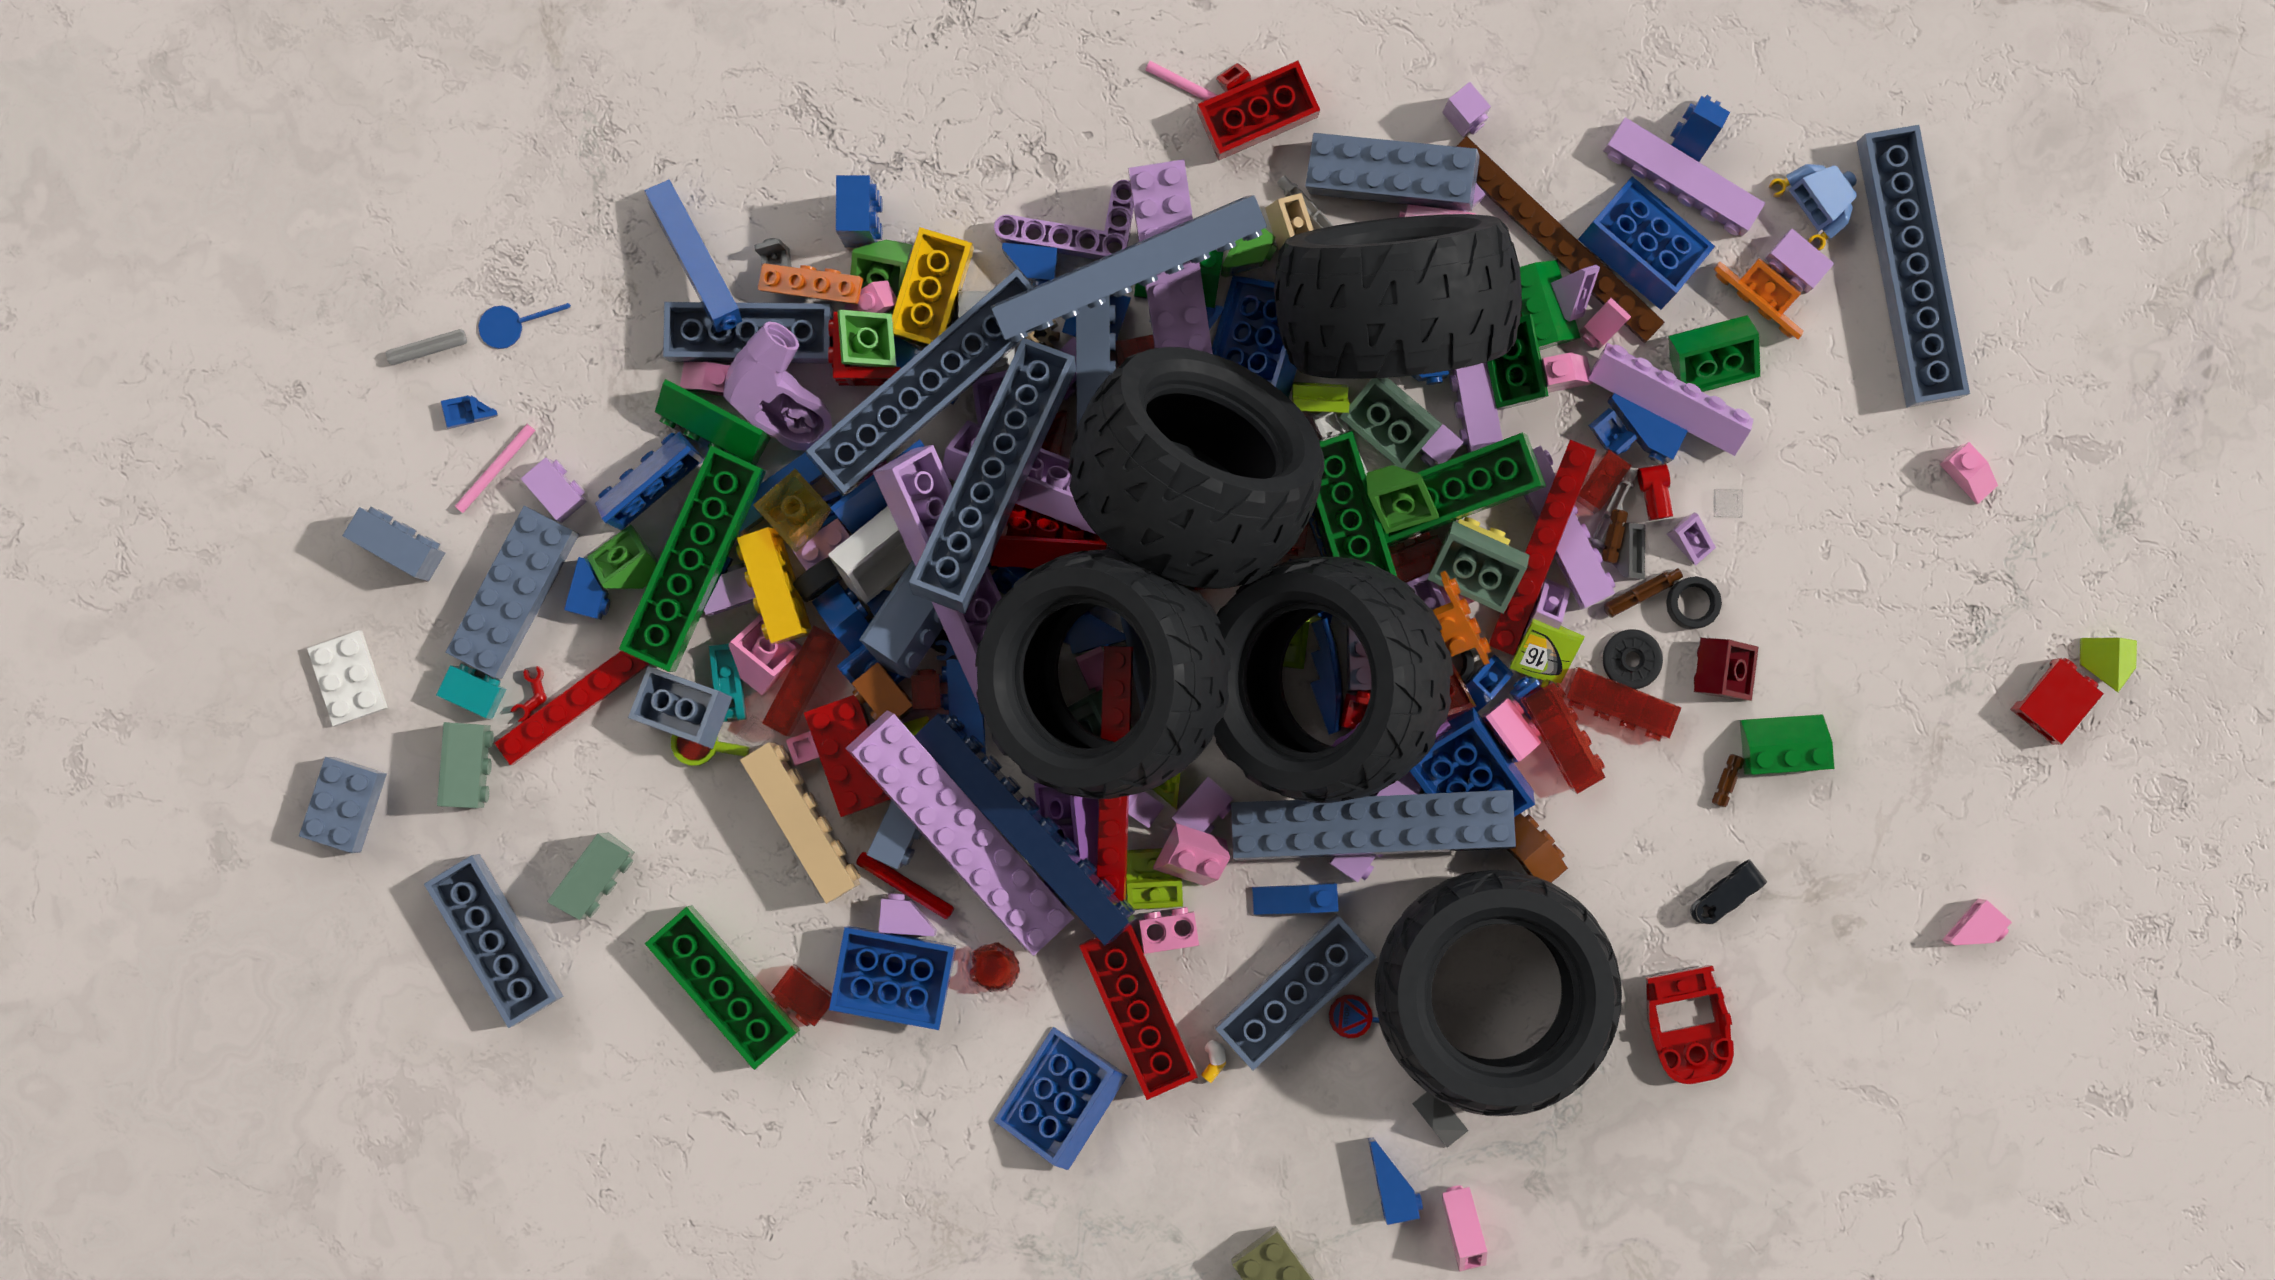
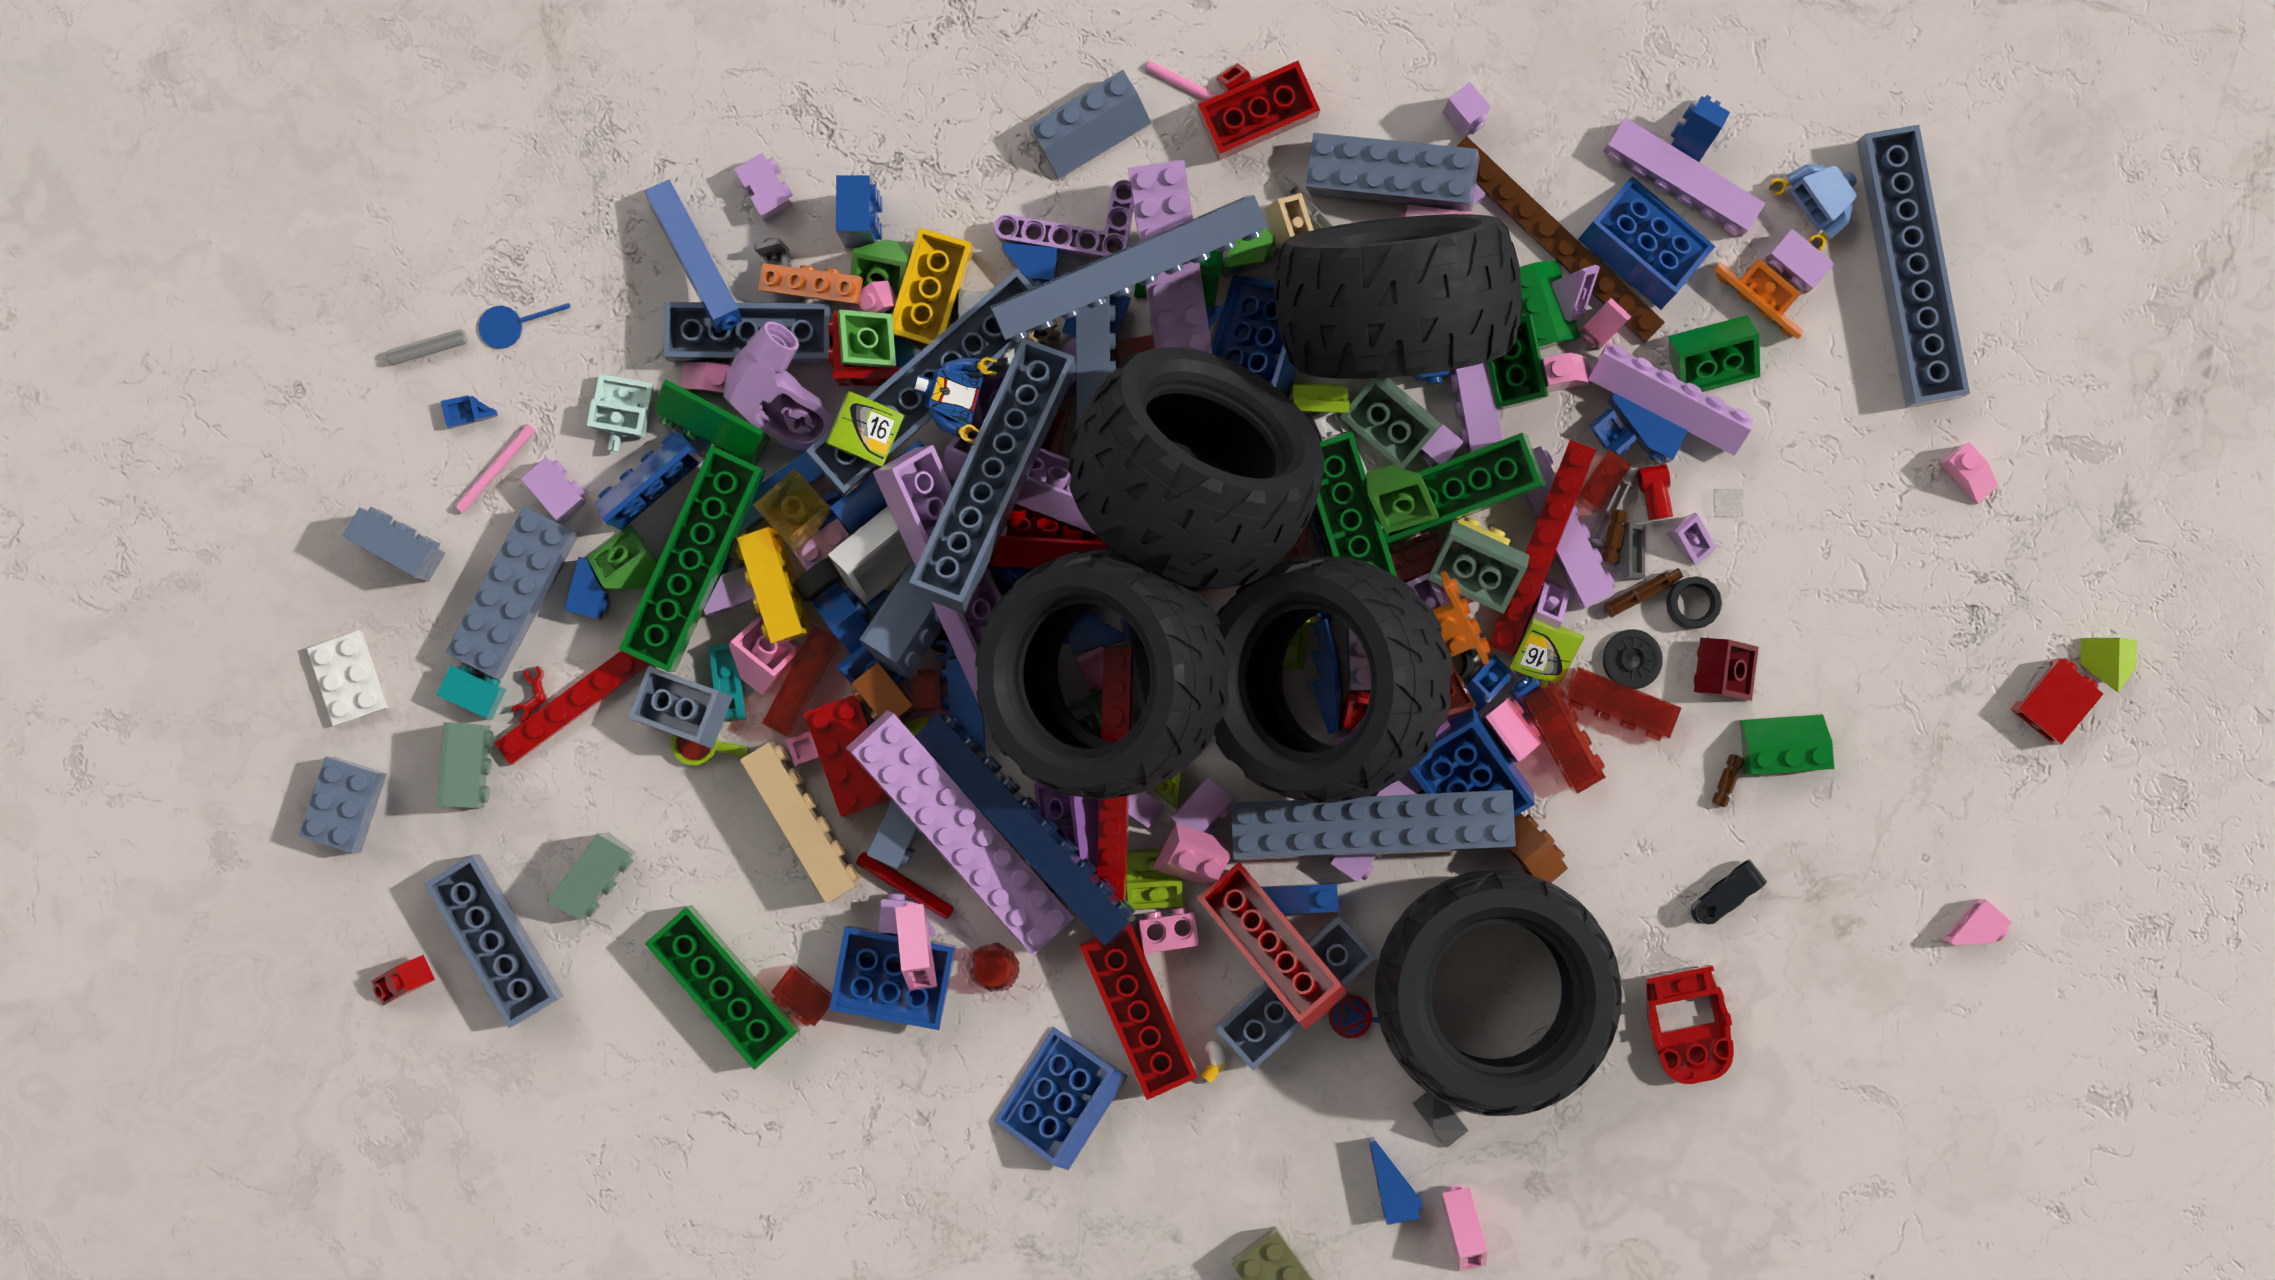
(402, 980): none -> red slope
(620, 408): none -> light aqua plate
(760, 177): none -> lavender brick
(865, 429): none -> slope
(915, 946): none -> bright pink slope
(954, 394): none -> torso
(1090, 124): none -> sand blue slope
(1273, 945): none -> brick

